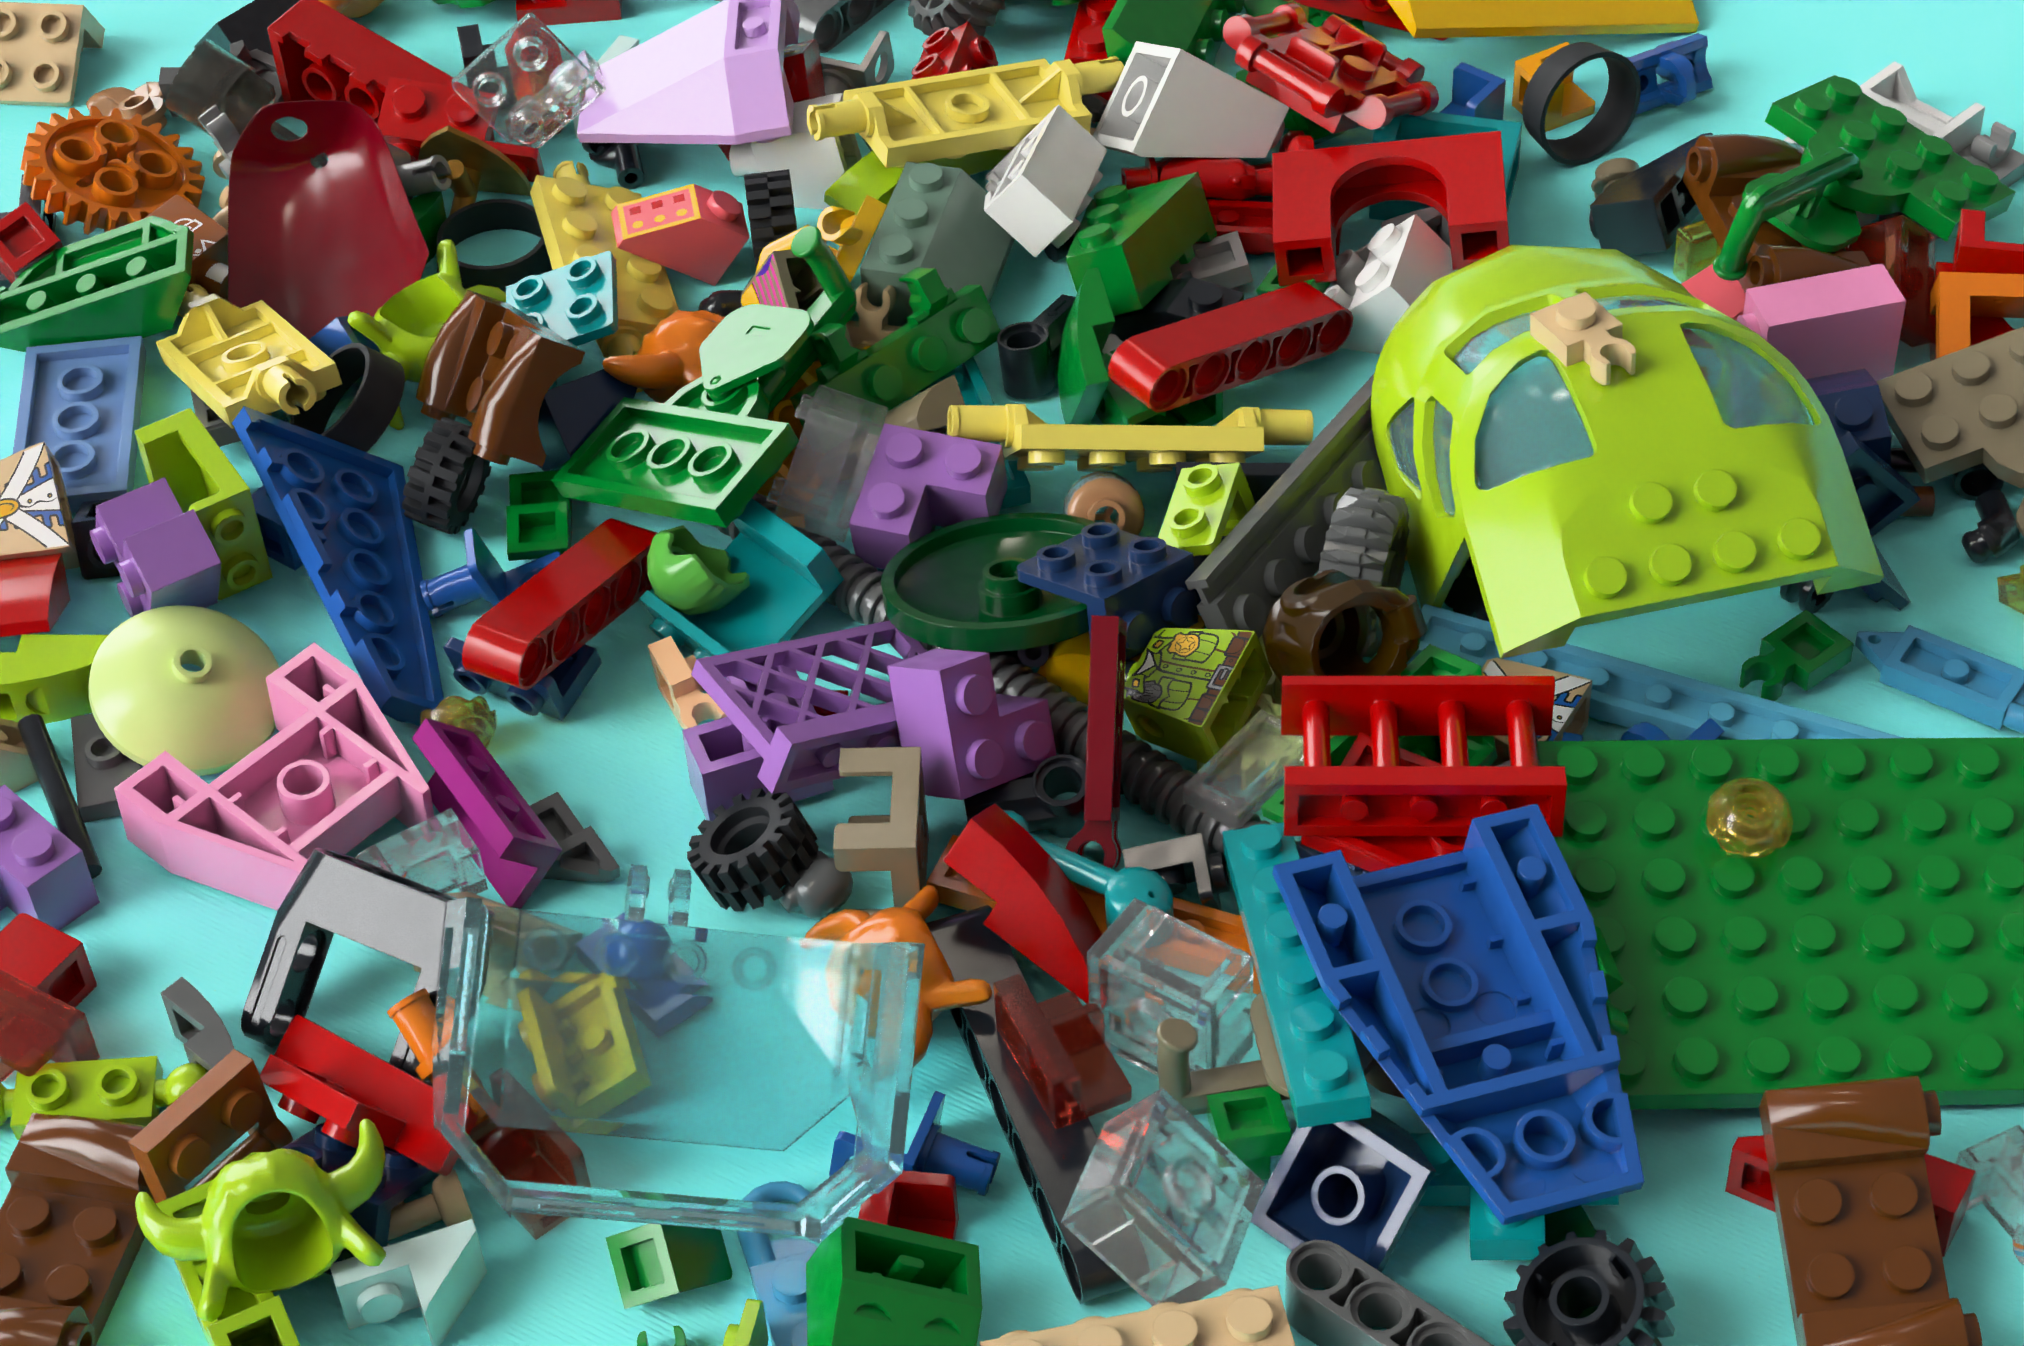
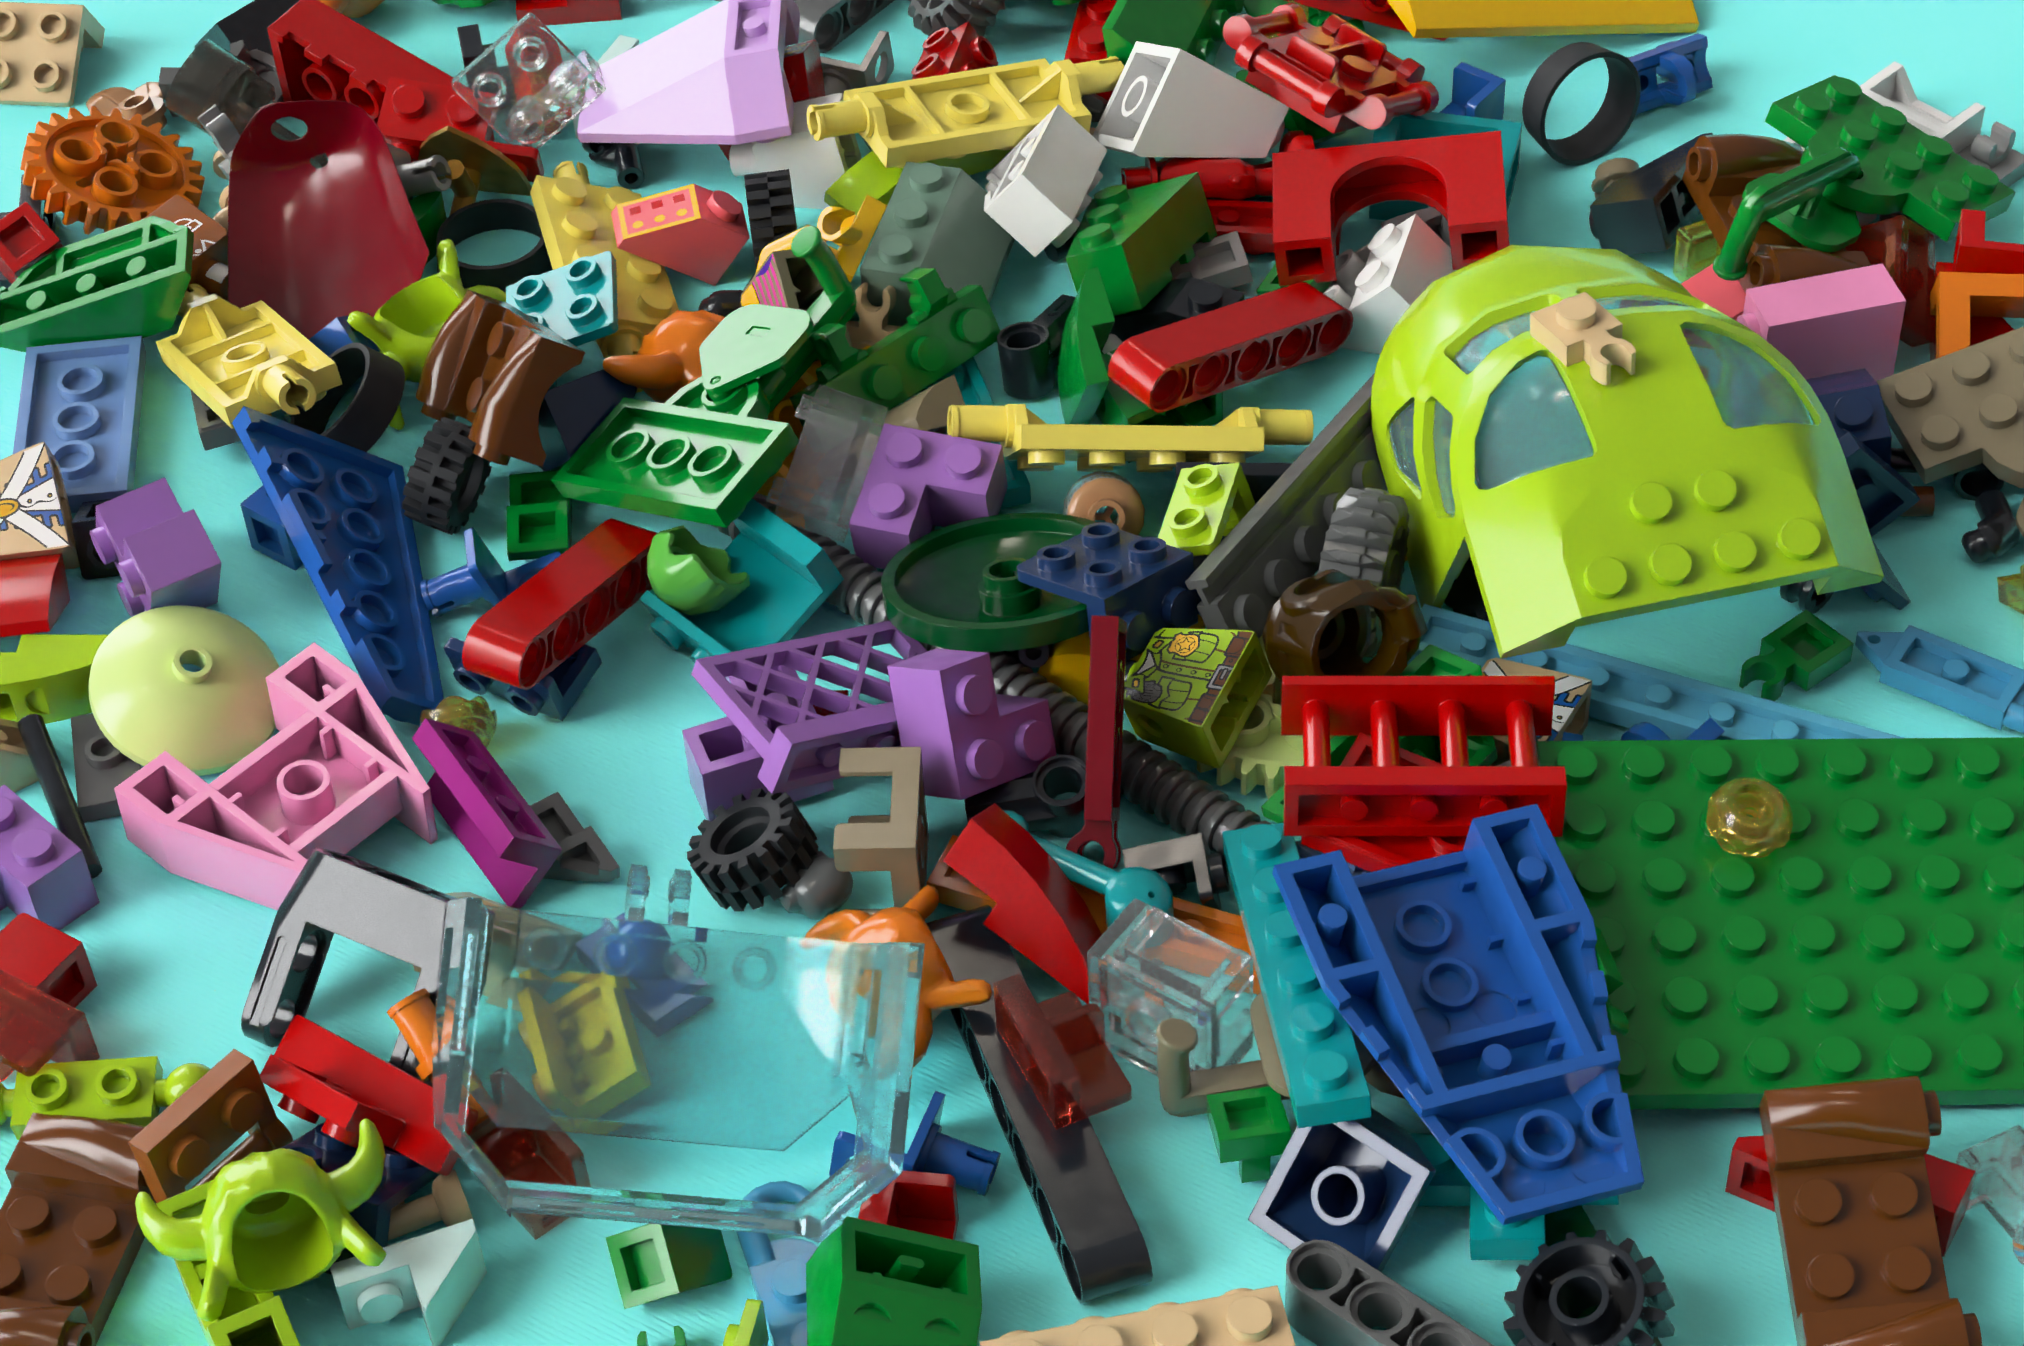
(196, 1024): dark grey slope -> none
(211, 486): lime panel -> none
(432, 854): clear leg -> none
(679, 687): light nougat plate -> none
(1164, 1202): clear container -> none
(1244, 771): clear tile -> none
(1568, 101): light orange panel -> none

